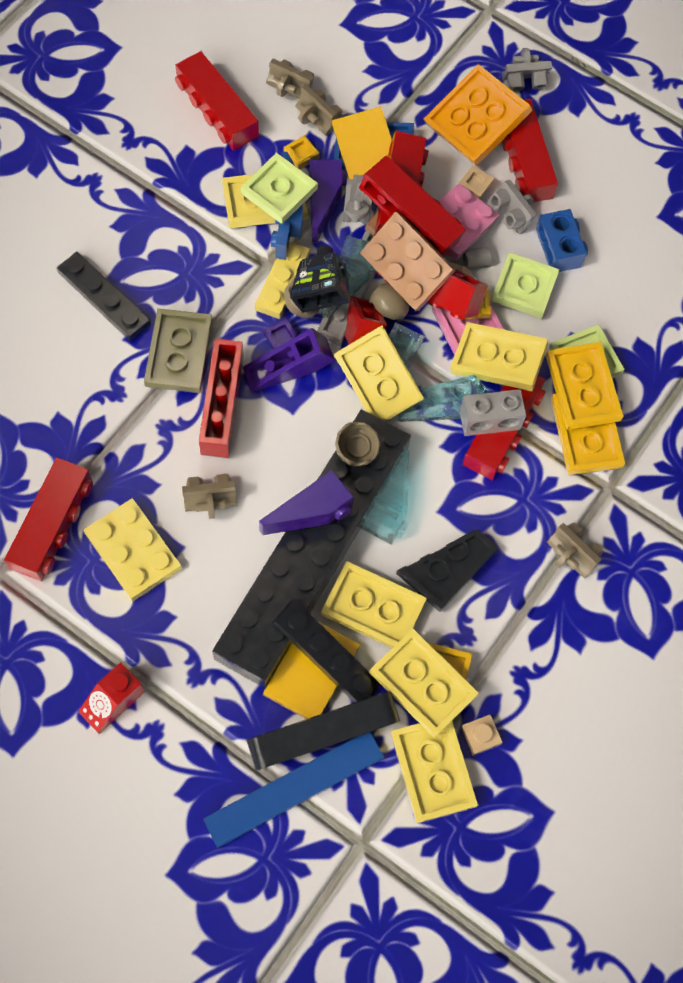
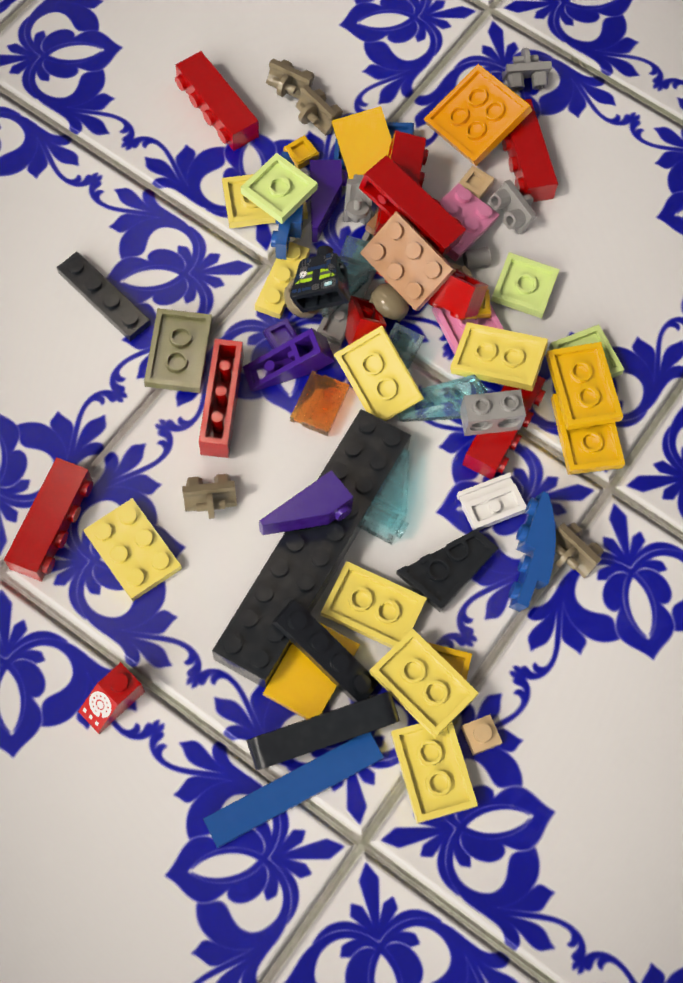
(320, 403): none -> clear orange plate
(357, 444): dark tan hair -> none
(491, 502): none -> white plate
(538, 541): none -> blue slope
(557, 242): blue brick -> none

